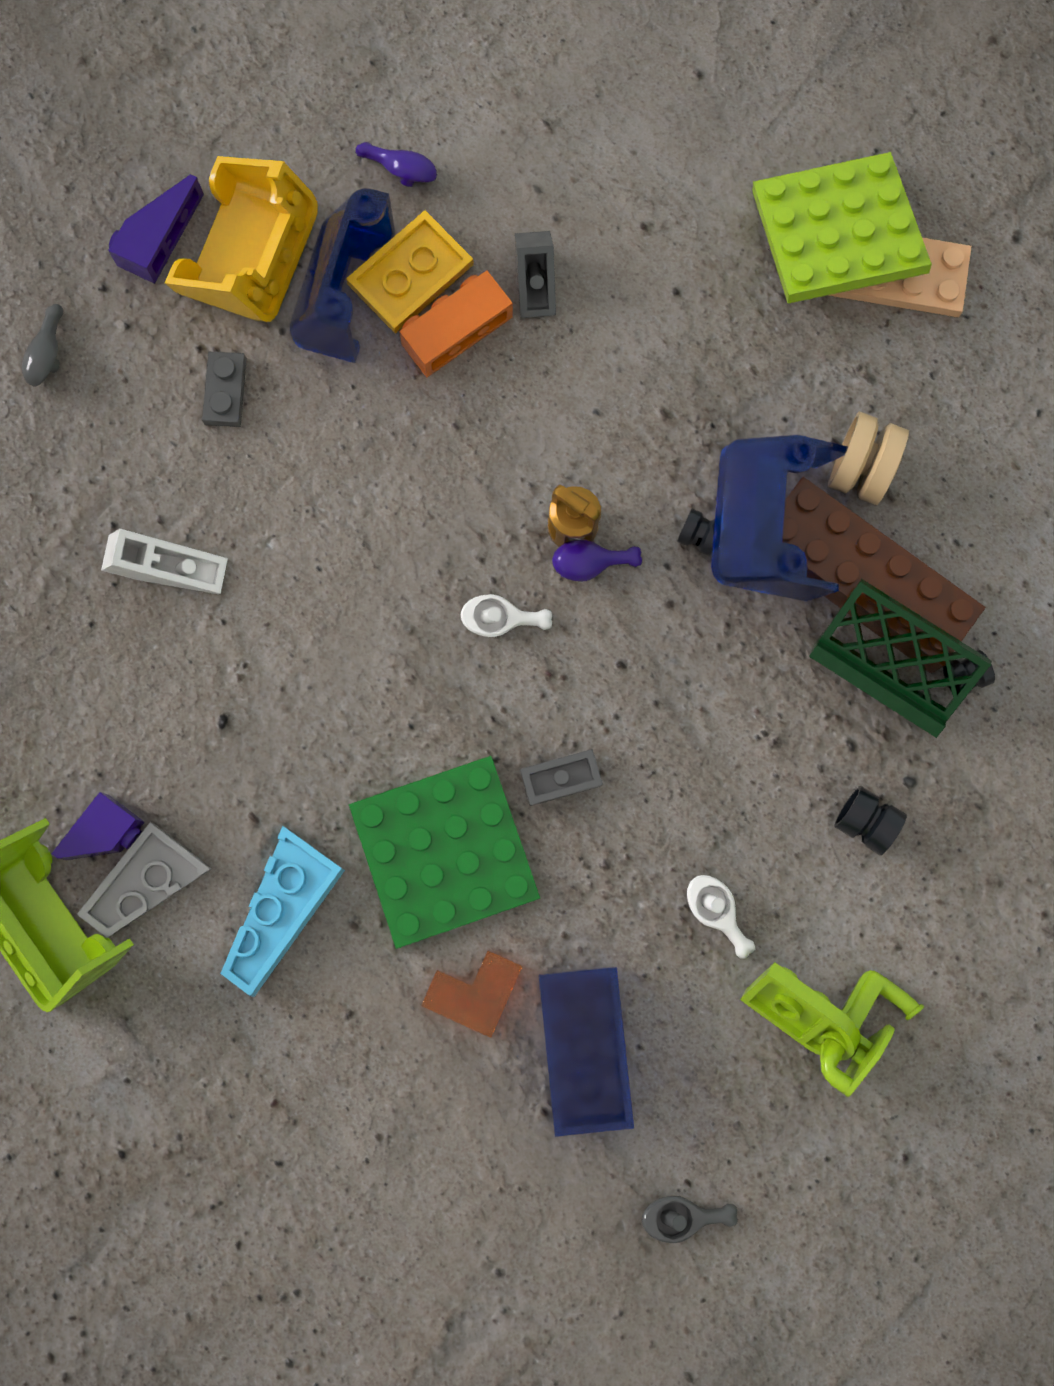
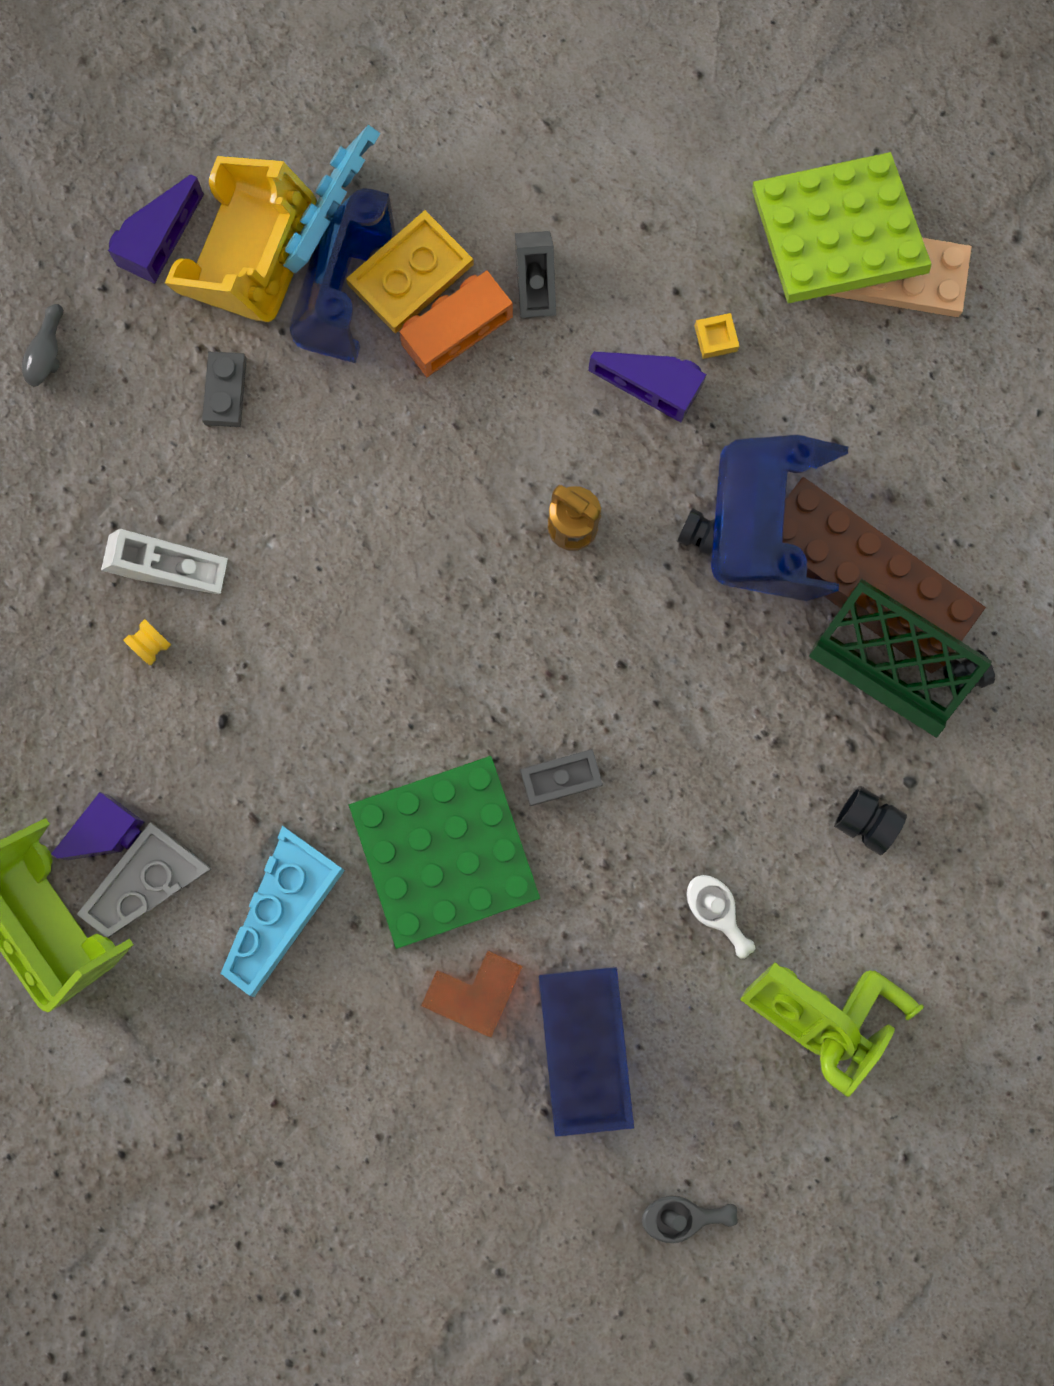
(147, 642): none -> yellow wheel
(346, 164): none -> medium azure wing
(402, 163): dark purple piece -> none
(495, 616): white piece -> none
(585, 560): dark purple piece -> none
(656, 380): none -> dark purple slope
(716, 335): none -> yellow plate
(872, 460): tan wheel -> none

